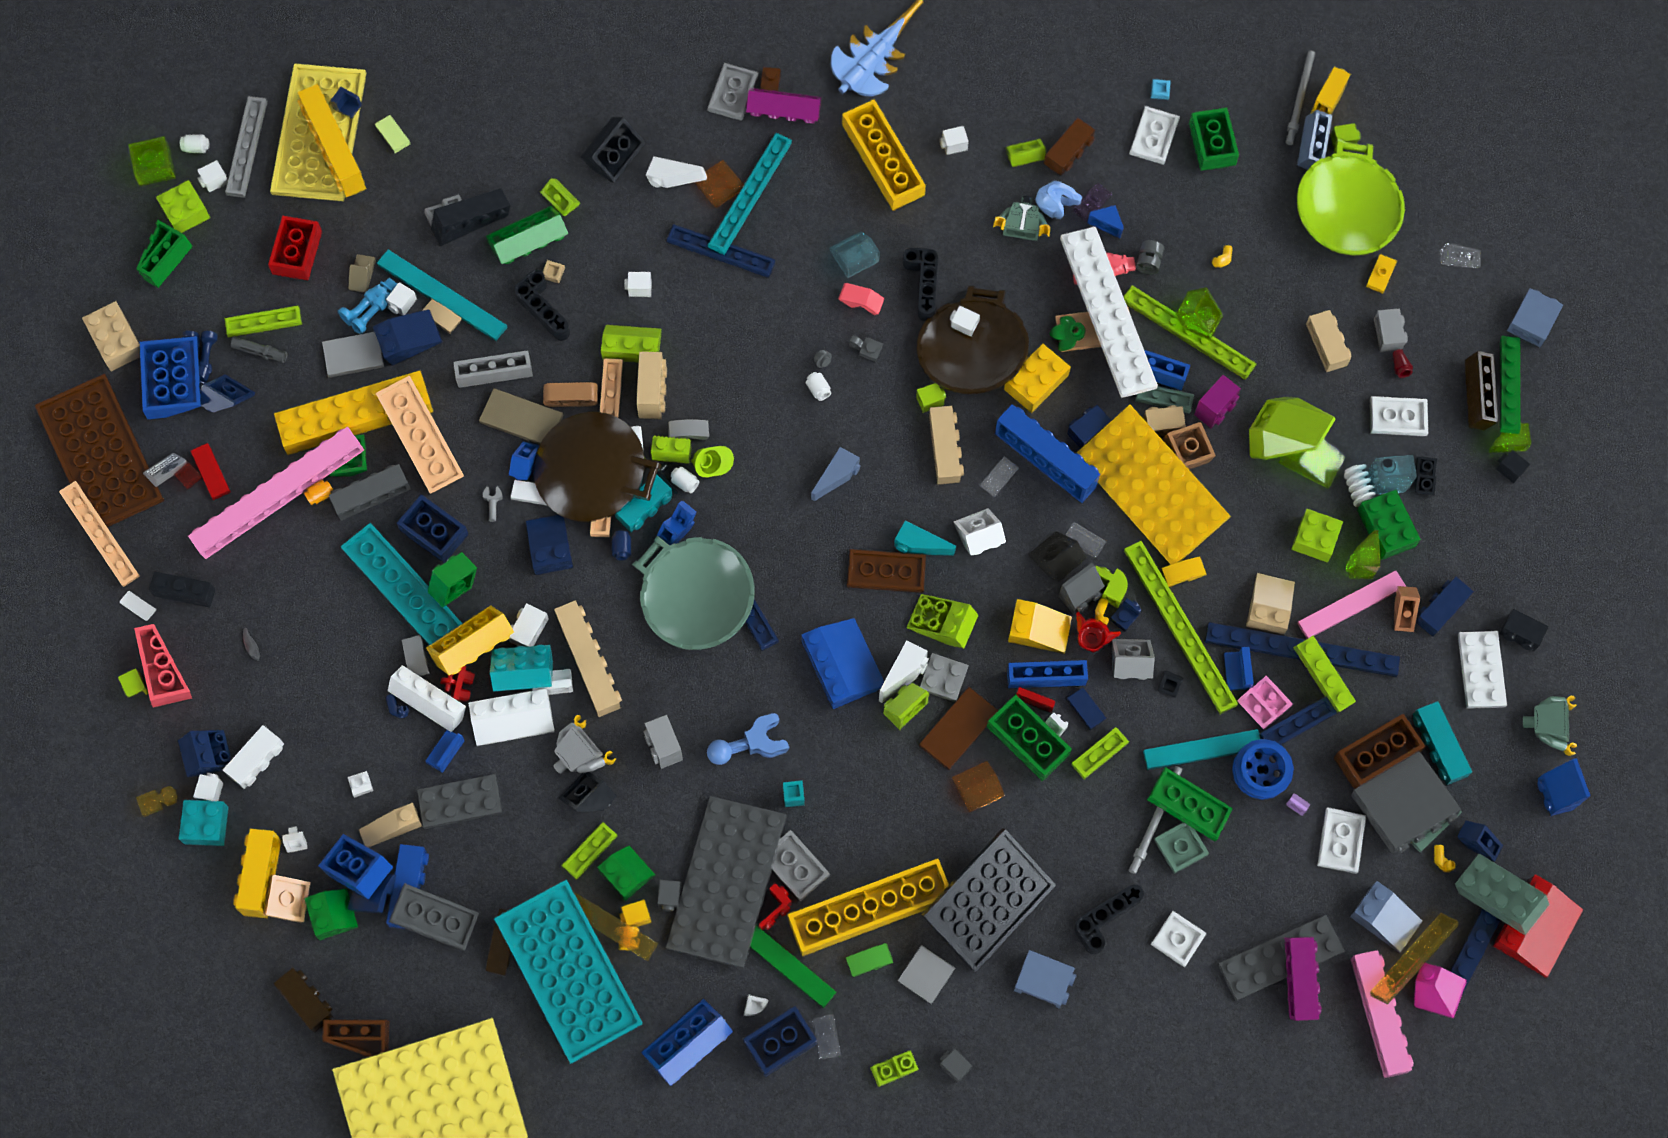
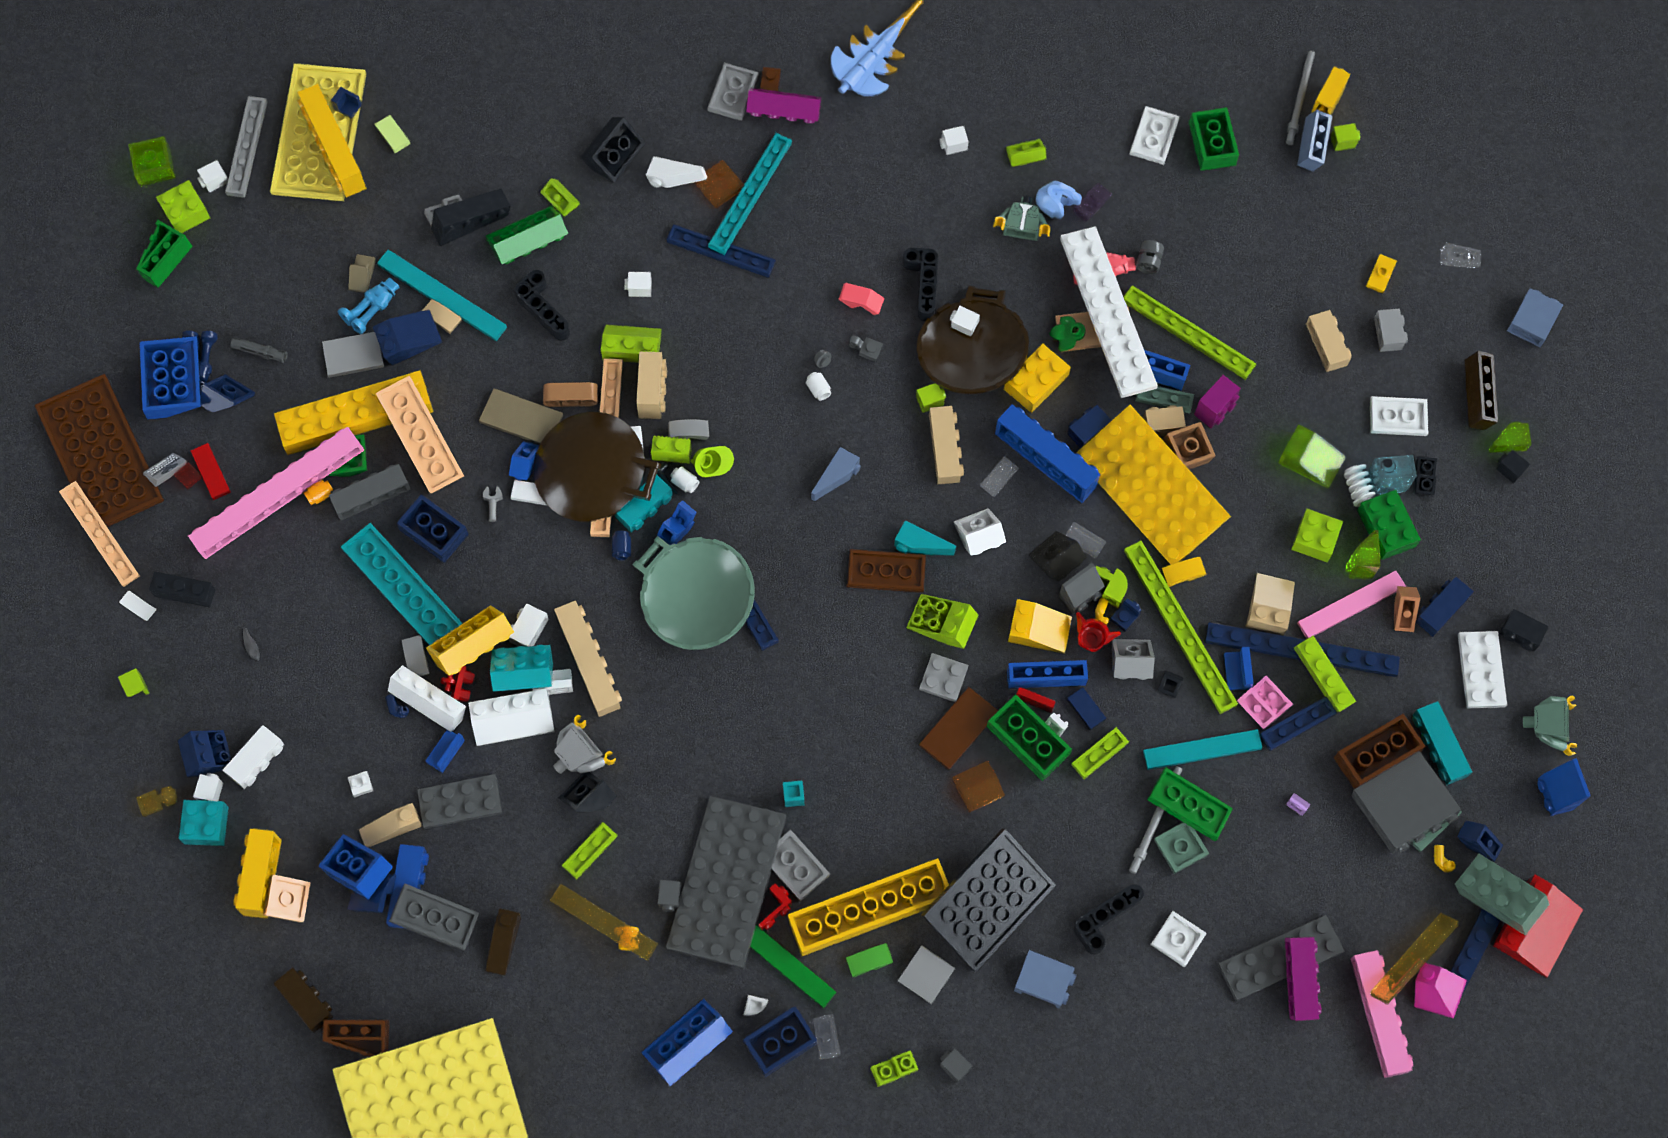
(113, 336): tan brick -> none
(161, 674): coral wedge -> none
(194, 144): white brick -> none
(263, 321): lime tile -> none
(294, 840): white tile -> none
(295, 248): red brick -> none
(330, 913): green slope -> none
(401, 299): white brick -> none
(452, 579): green brick -> none
(493, 369): light grey brick -> none
(549, 544): dark blue slope -> none
(553, 271): tan tile -> none
(568, 971): teal plate -> none
(625, 872): green slope -> none
(635, 914): yellow brick -> none
(664, 743): light grey brick -> none
(754, 740): medium blue piece -> none
(842, 662): blue slope -> none
(855, 253): clear light blue slope -> none
(883, 154): yellow brick -> none
(905, 670): white slope -> none
(906, 704): lime slope -> none
(1069, 147): reddish brown brick -> none
(1107, 220): blue slope -> none
(1160, 89): medium azure tile -> none
(1199, 313): clear neon green slope -> none
(1223, 259): yellow arm -> none
(1257, 789): blue wheel -> none
(1287, 428): lime wedge -> none
(1341, 840): white tile -> none
(1350, 201): lime dish -> none
(1386, 916): sand blue slope -> none
(1402, 365): dark red cone -> none
(1510, 385): green plate -> none

